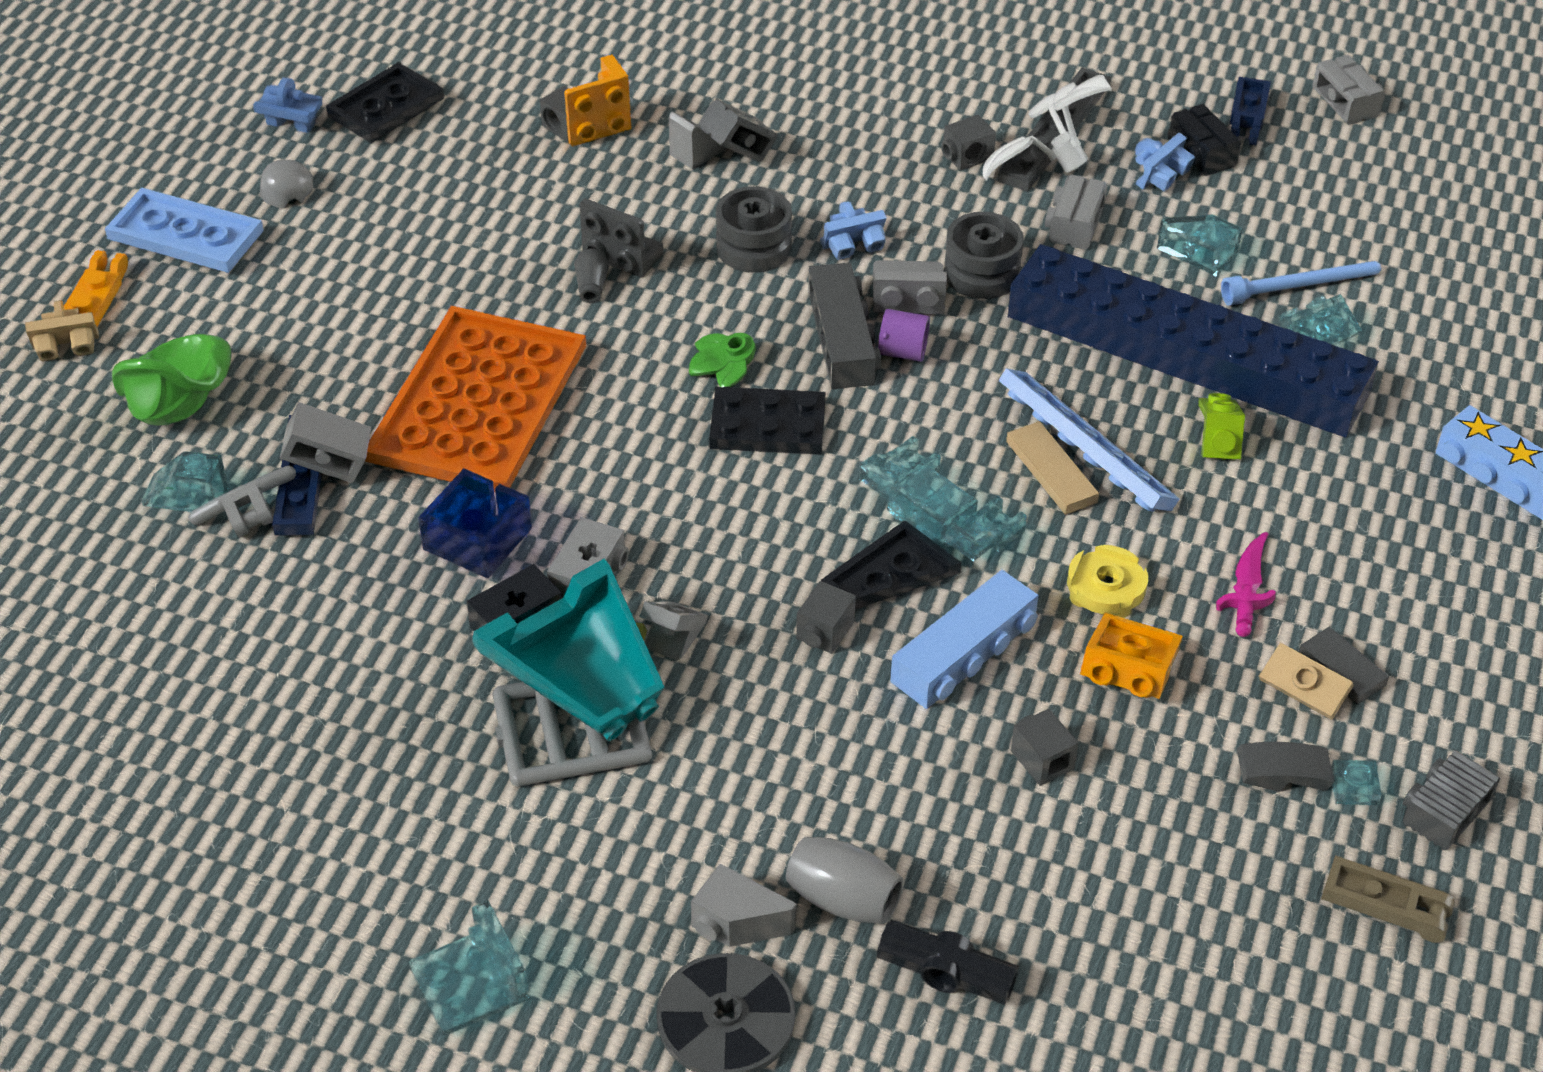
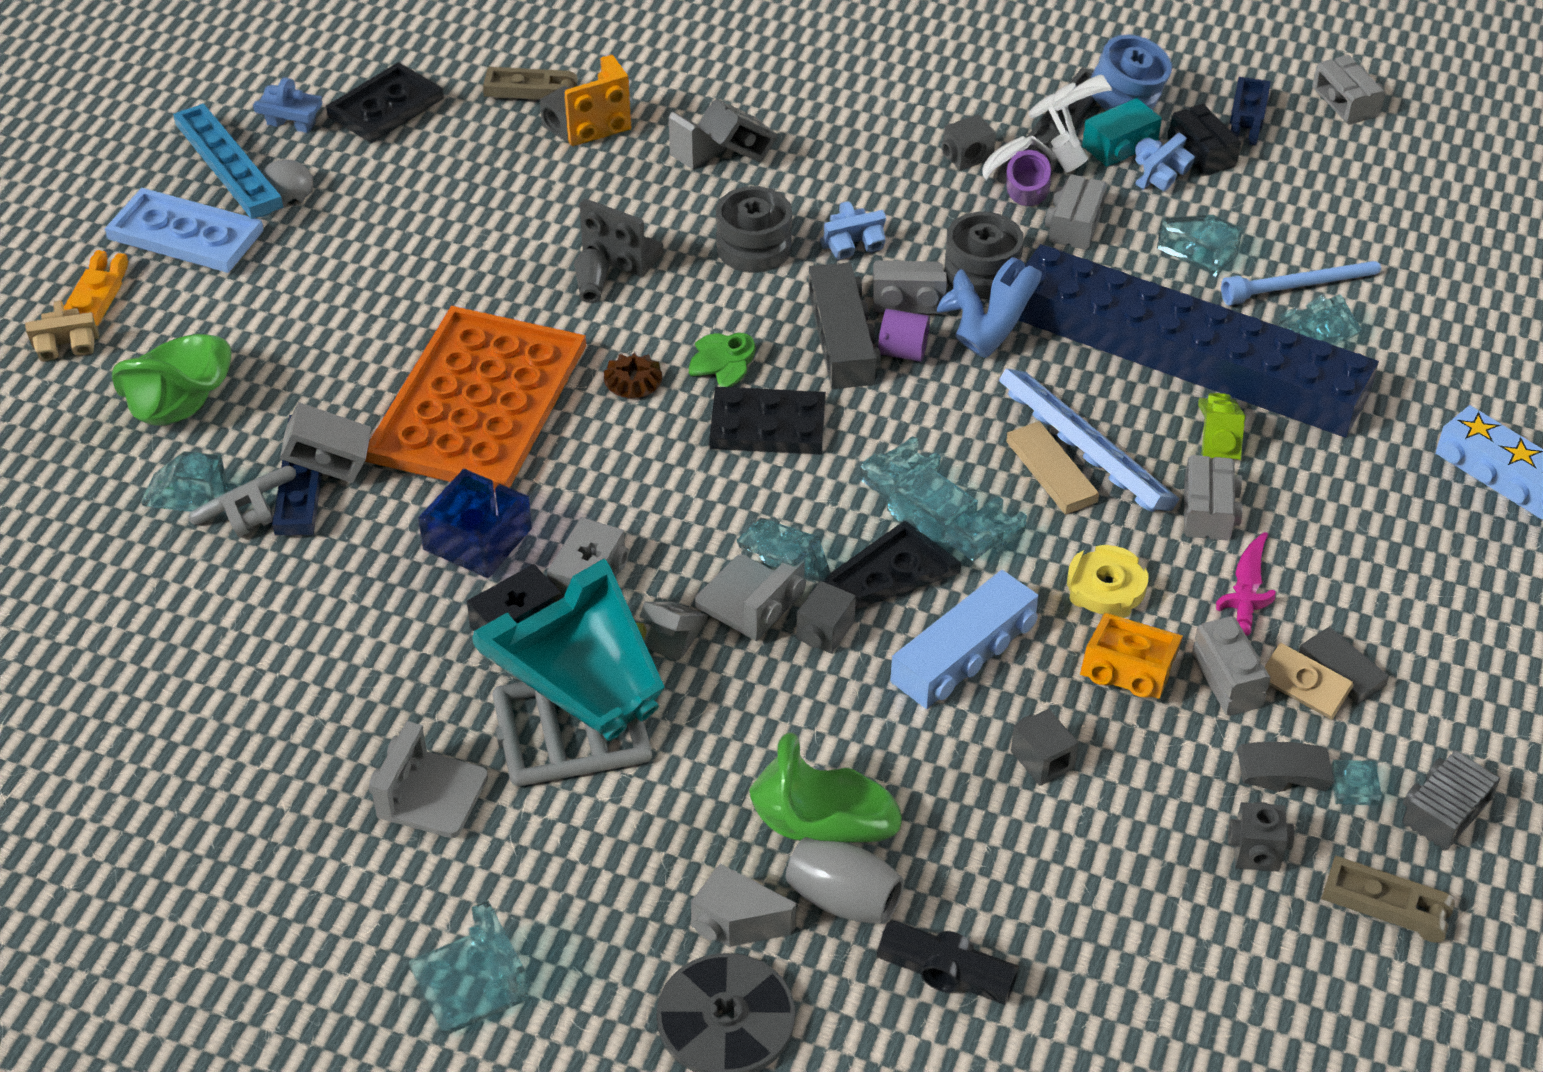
(228, 161): none -> dark azure plate
(425, 787): none -> light grey bracket
(525, 83): none -> dark tan plate
(645, 382): none -> reddish brown gear
(751, 594): none -> light grey bracket
(786, 545): none -> clear light blue bracket
(822, 803): none -> bright green piece
(1008, 298): none -> medium blue piece
(1028, 177): none -> medium lavender piece
(1117, 131): none -> teal brick
(1133, 70): none -> medium blue wheel
(1210, 497): none -> light grey brick
(1230, 666): none -> light grey brick
(1260, 836): none -> dark grey brick

